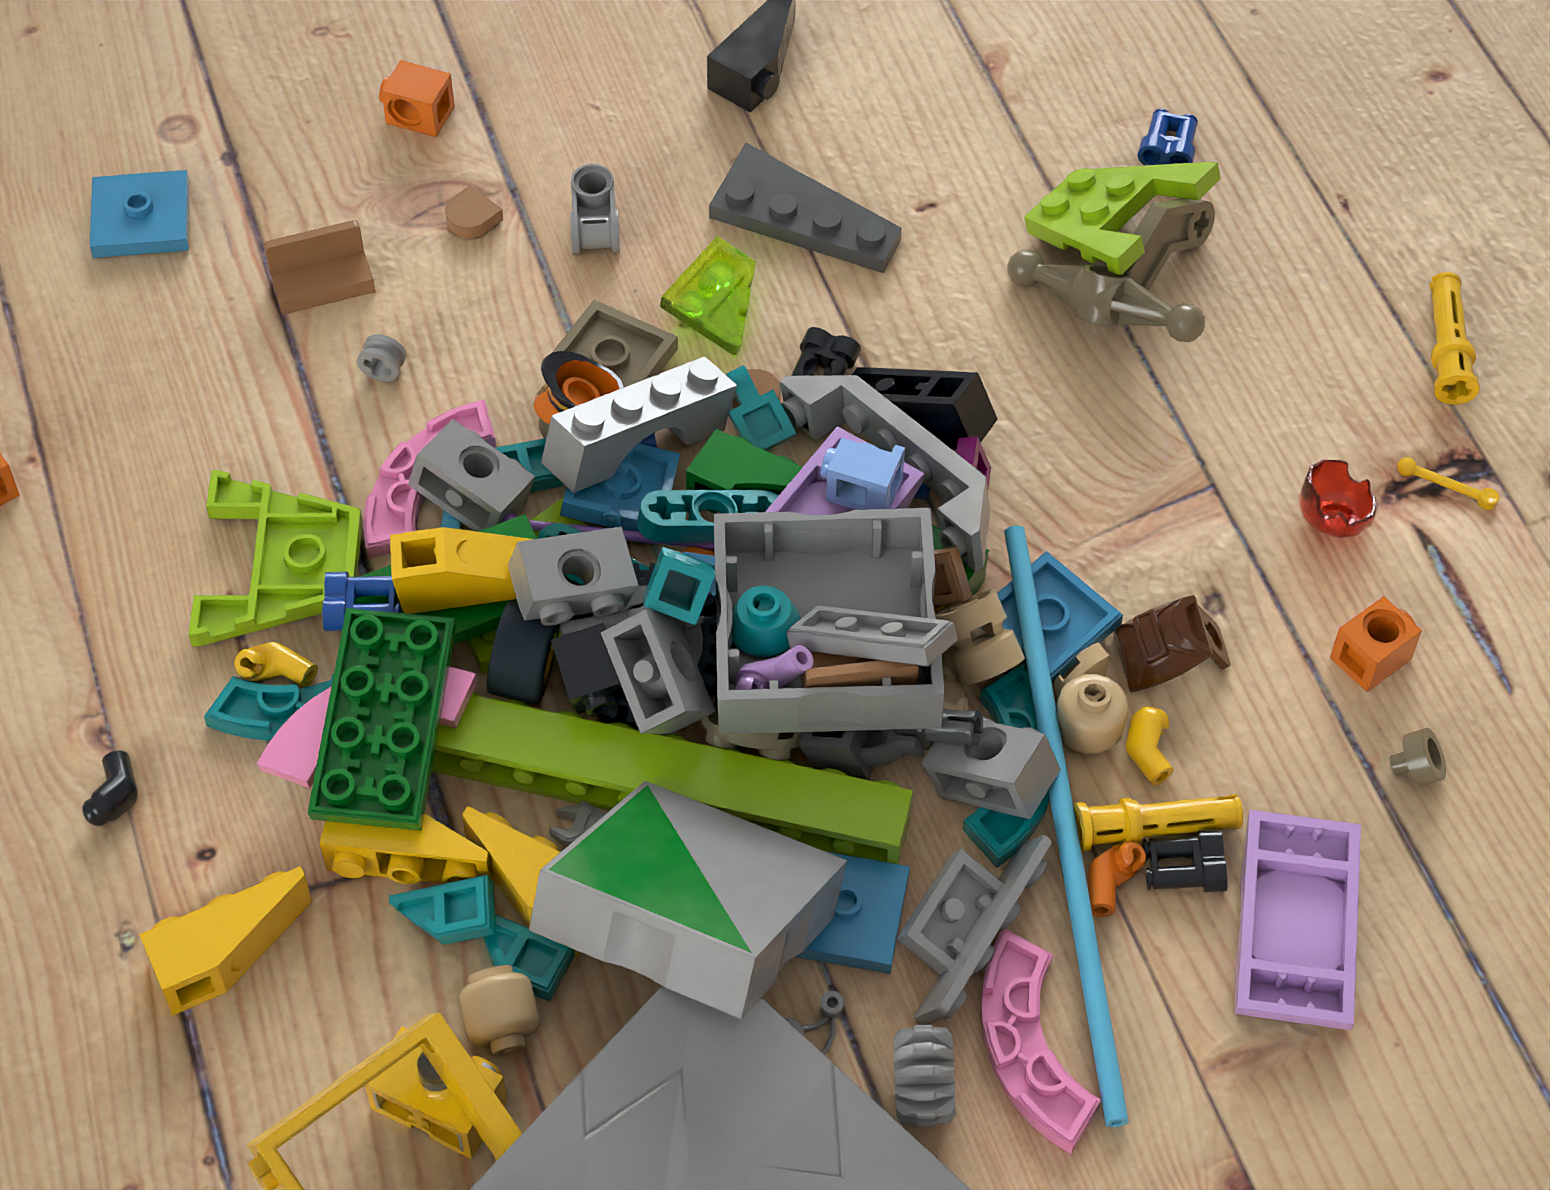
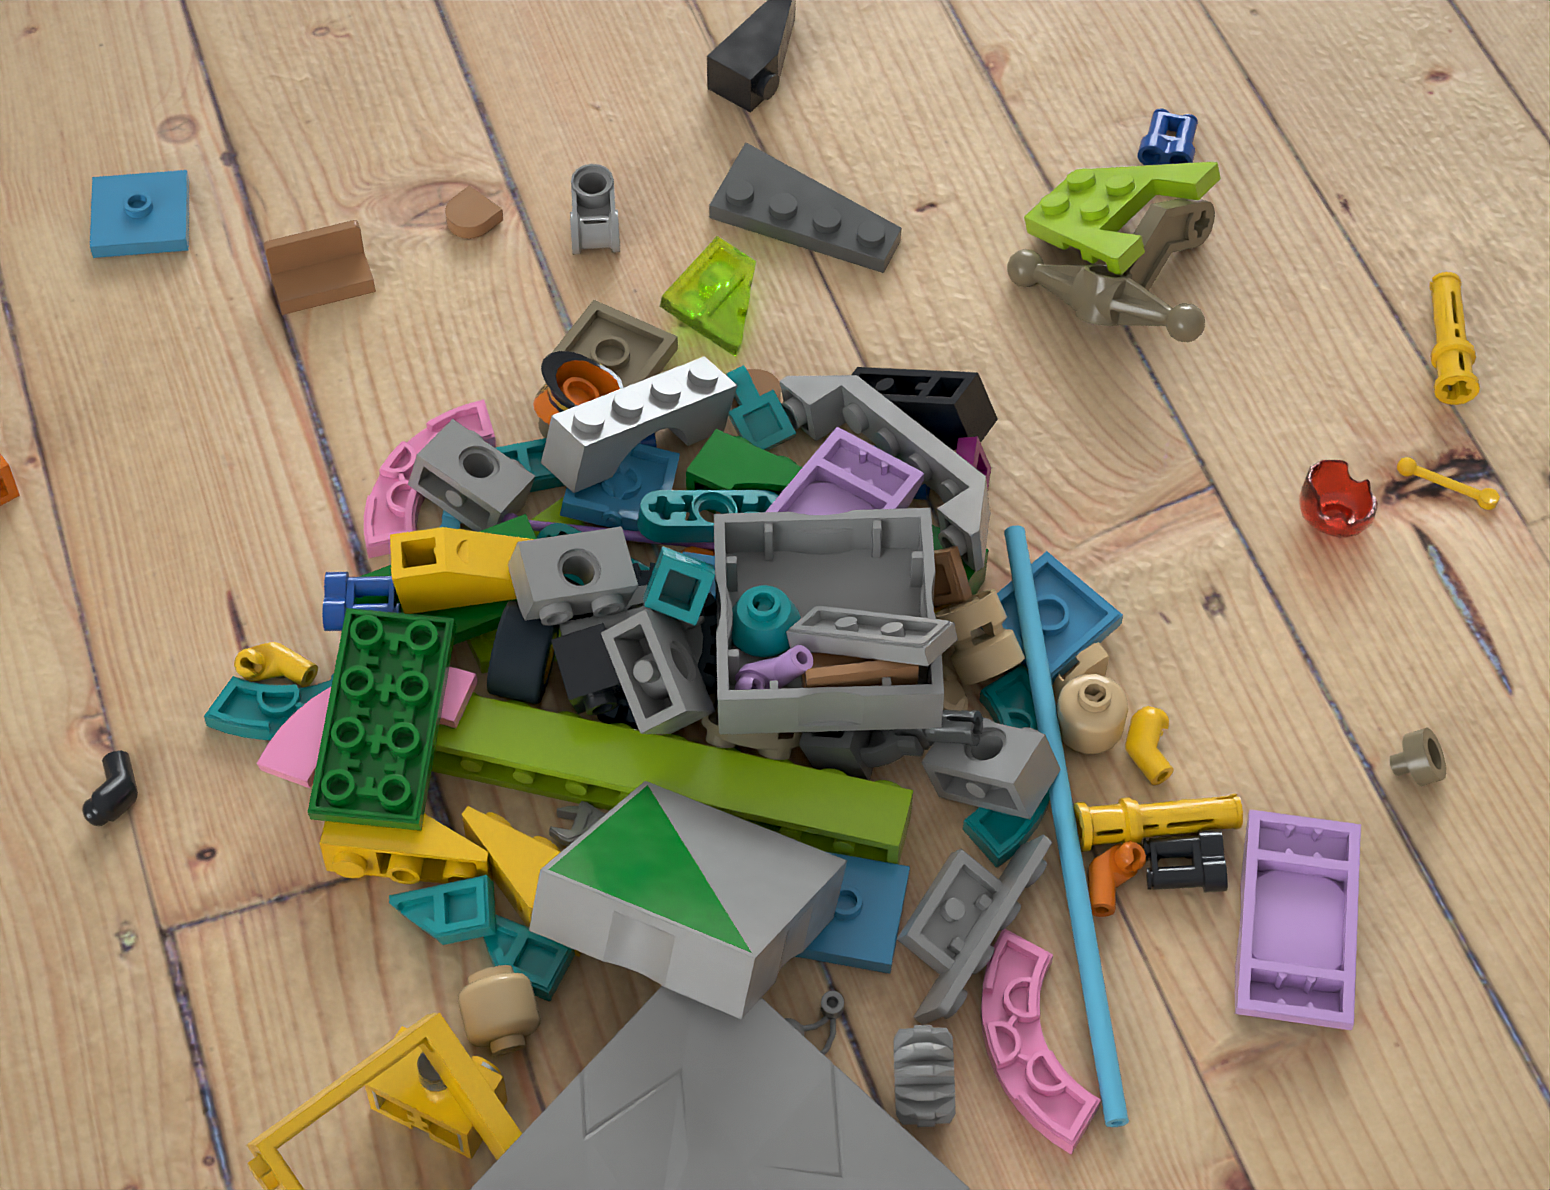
(217, 944): yellow slope -> none
(293, 551): lime wing -> none
(381, 358): light grey bush -> none
(417, 98): orange brick -> none
(826, 350): black piece -> none
(862, 475): light blue brick -> none
(1168, 643): reddish brown piece -> none
(1364, 657): orange brick -> none

